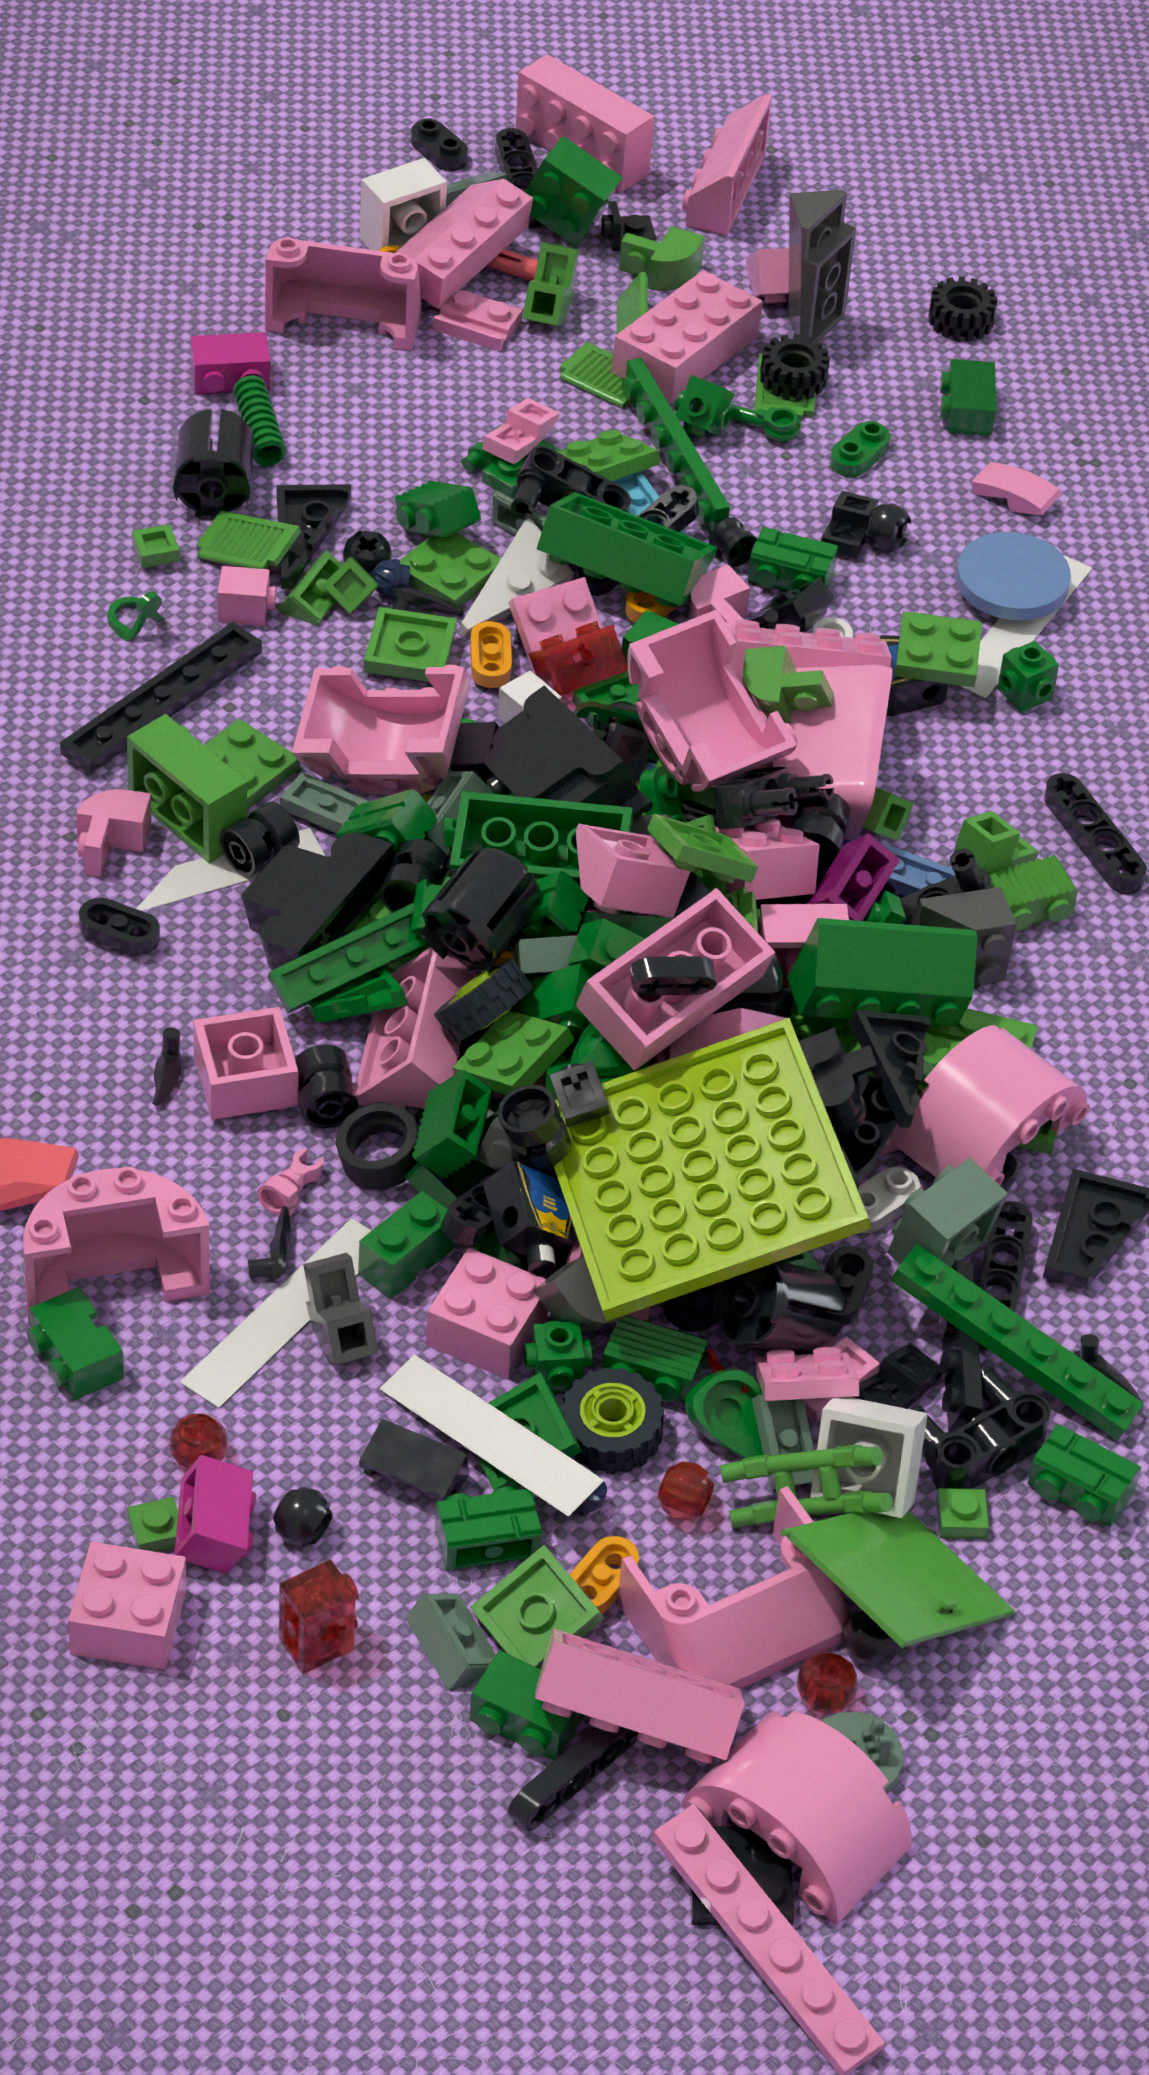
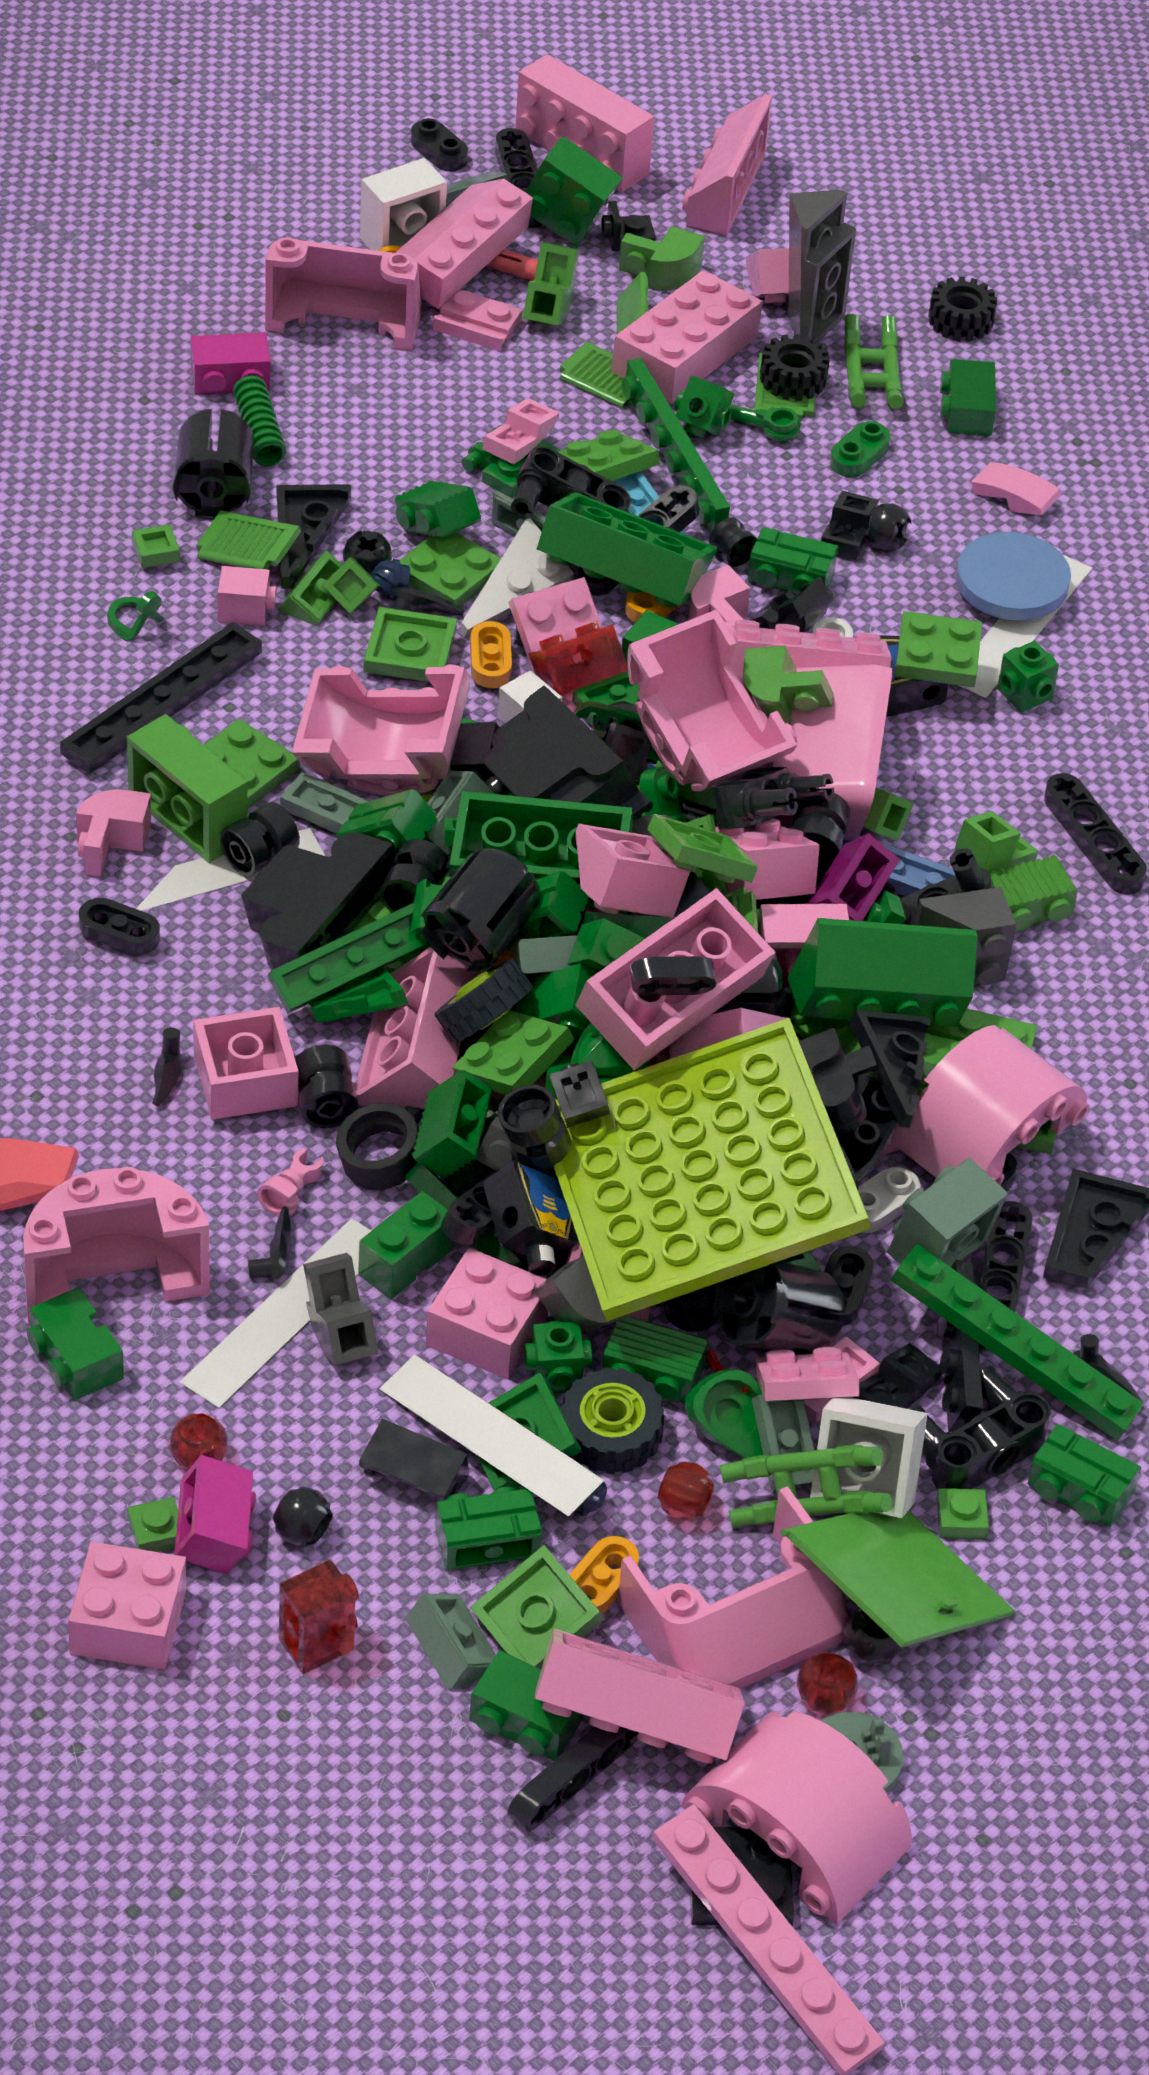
(886, 355): none -> bright green piece

